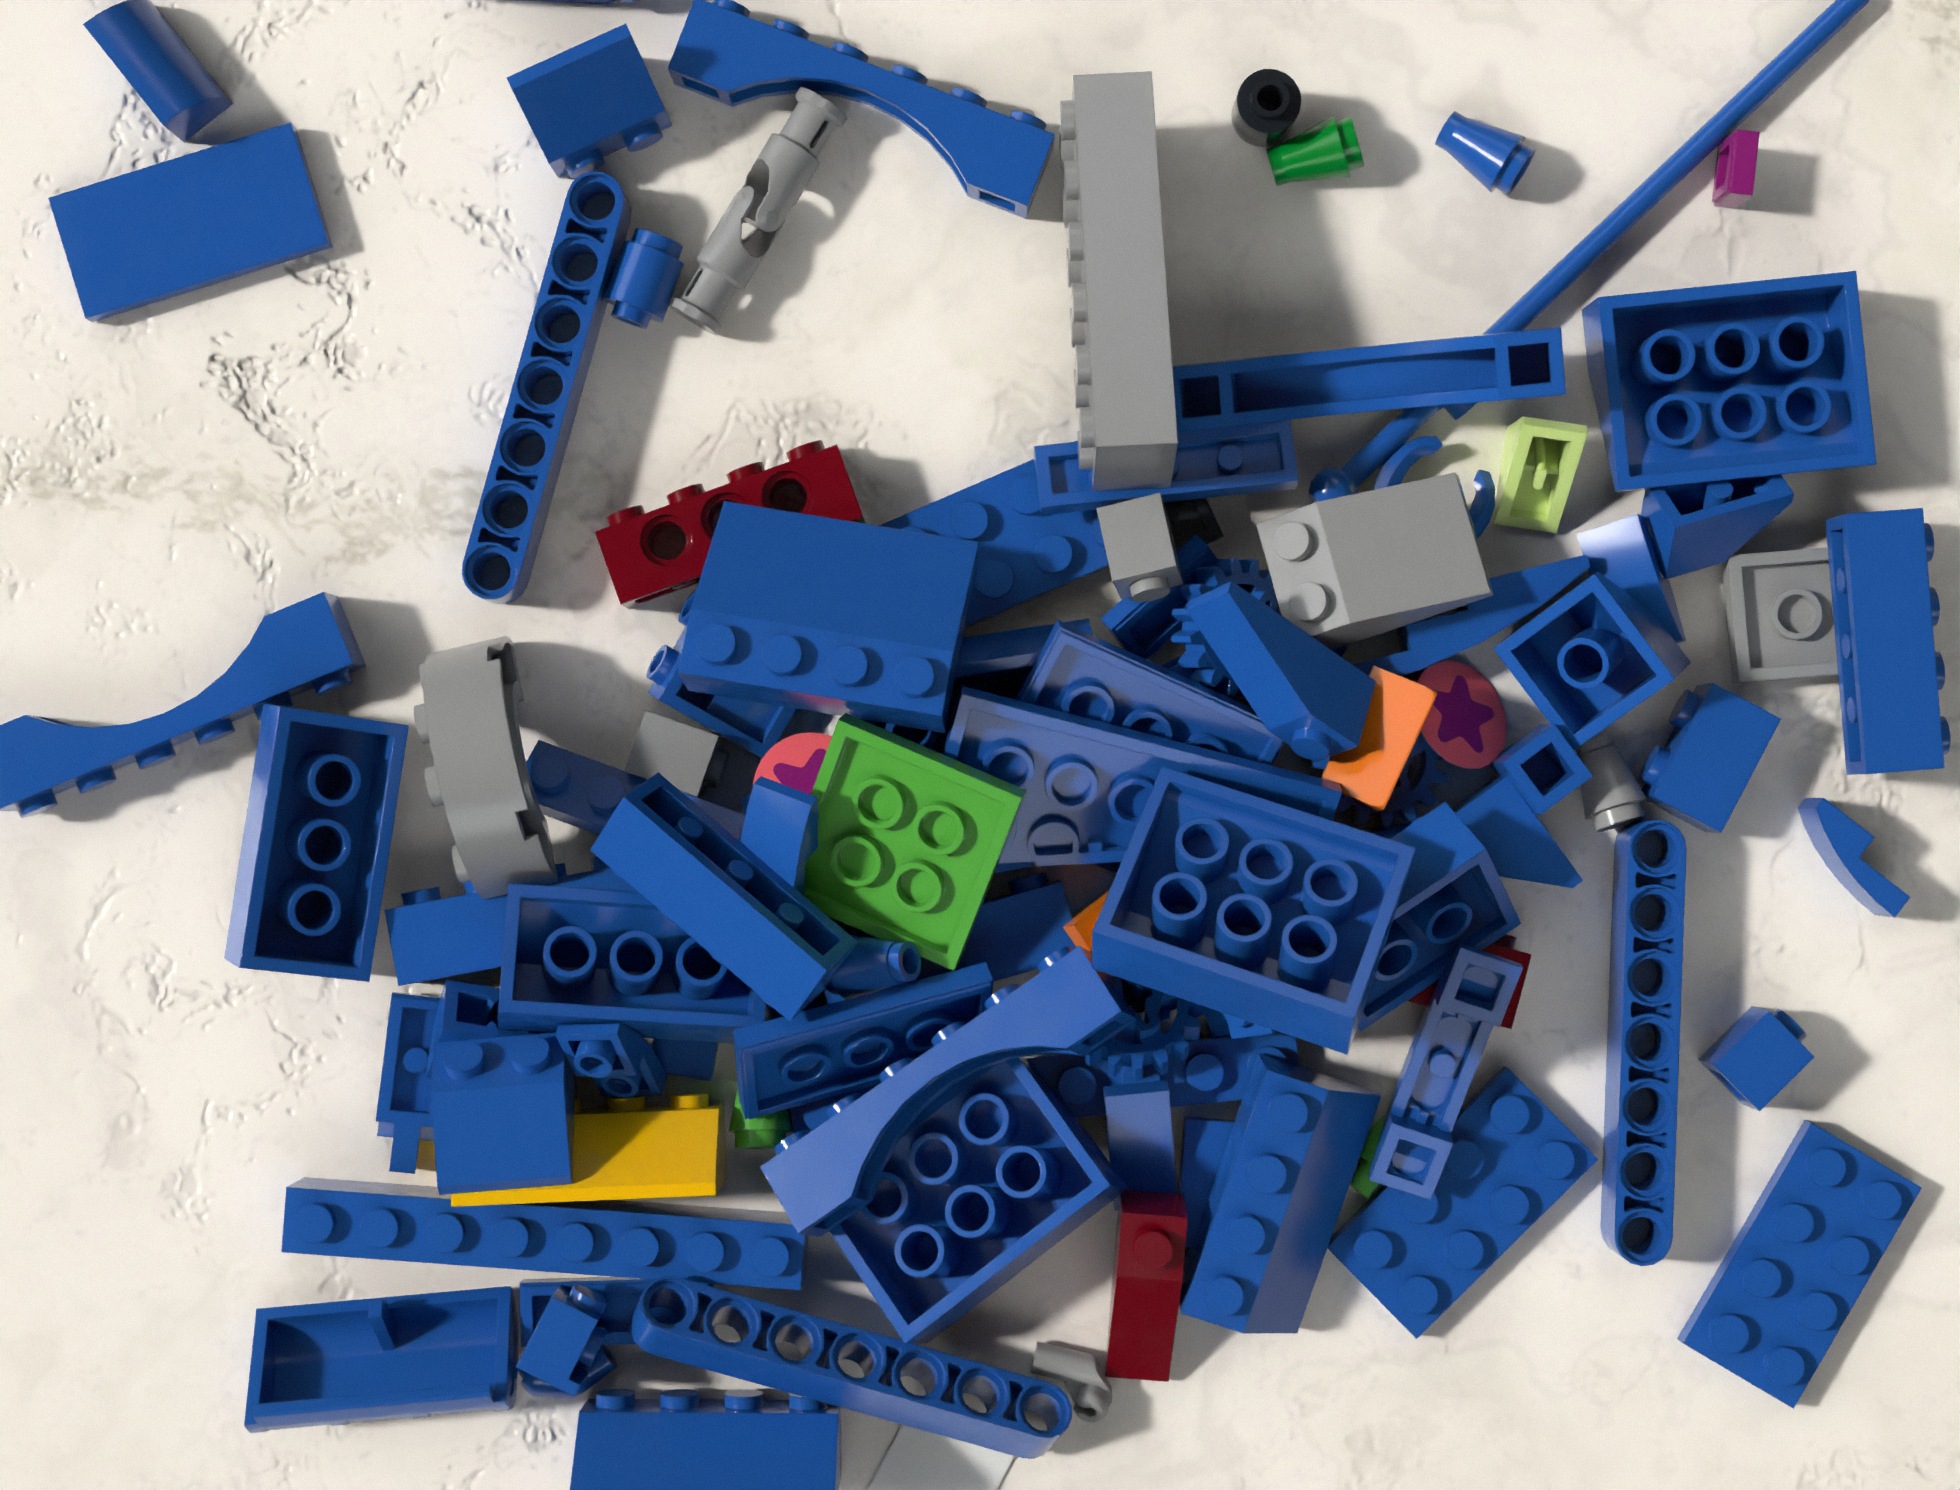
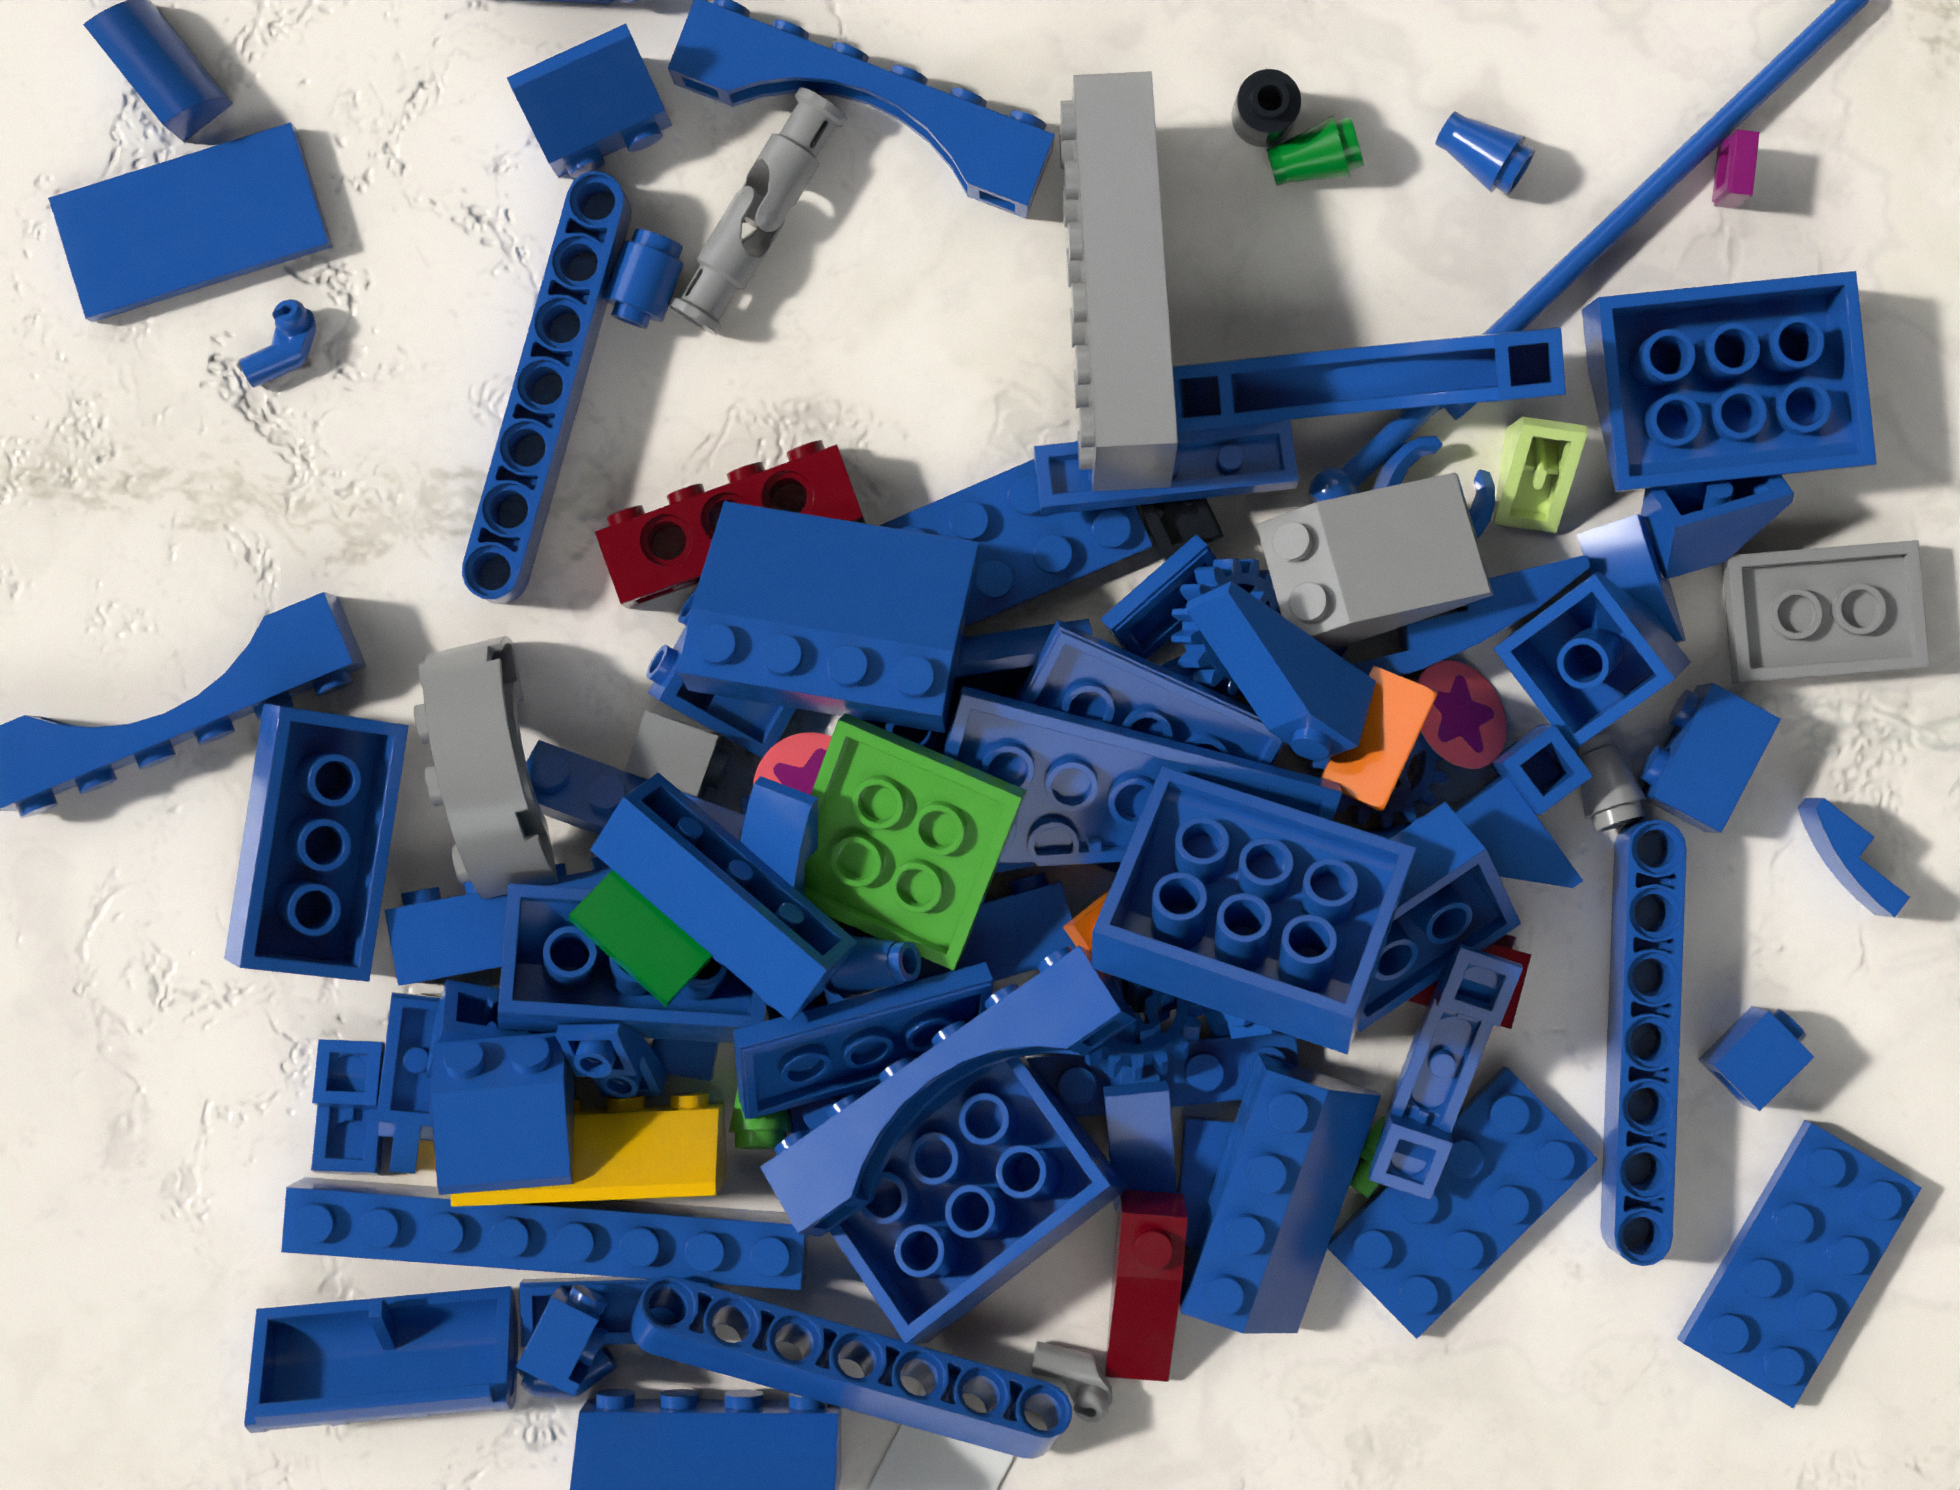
(289, 345): none -> blue arm
(346, 1105): none -> blue slope
(640, 938): none -> green tile
(1140, 548): light grey brick -> none
(1887, 641): blue brick -> none

